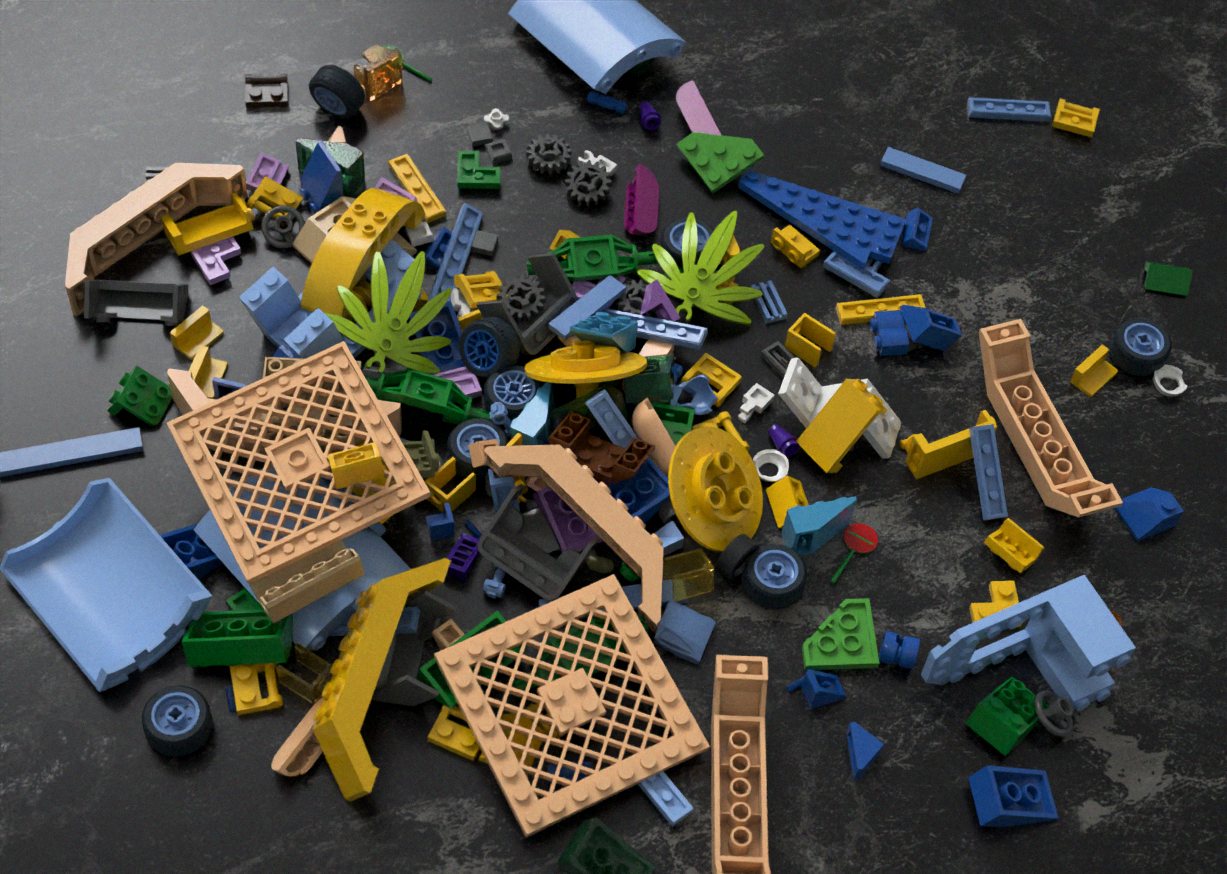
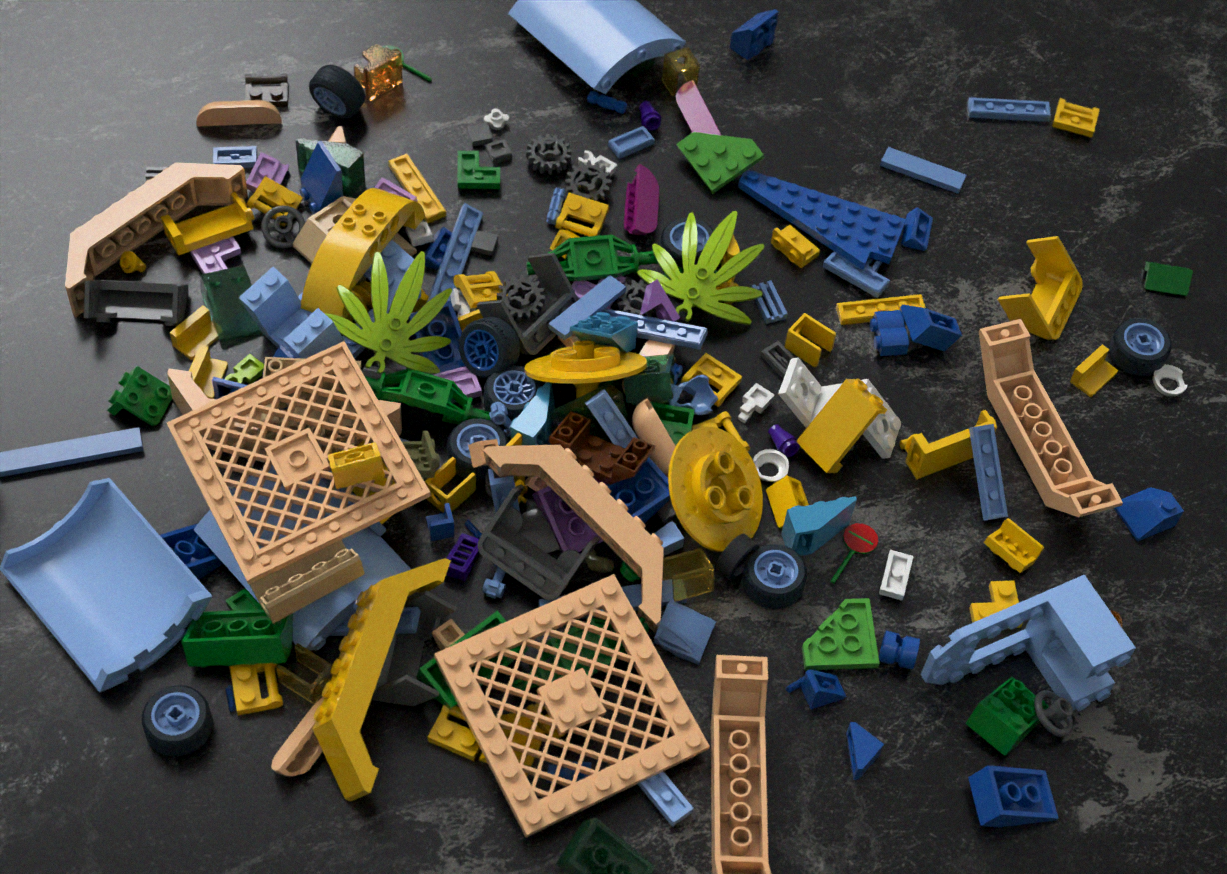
(130, 262): none -> yellow plate
(221, 295): none -> clear green slope
(232, 156): none -> medium blue tile
(238, 113): none -> light nougat brick
(247, 370): none -> lime plate
(555, 206): none -> medium blue axle
(584, 210): none -> yellow plate
(631, 142): none -> medium blue tile
(672, 68): none -> clear yellow piece
(755, 34): none -> blue slope
(896, 575): none -> white plate
(1054, 294): none -> yellow windscreen

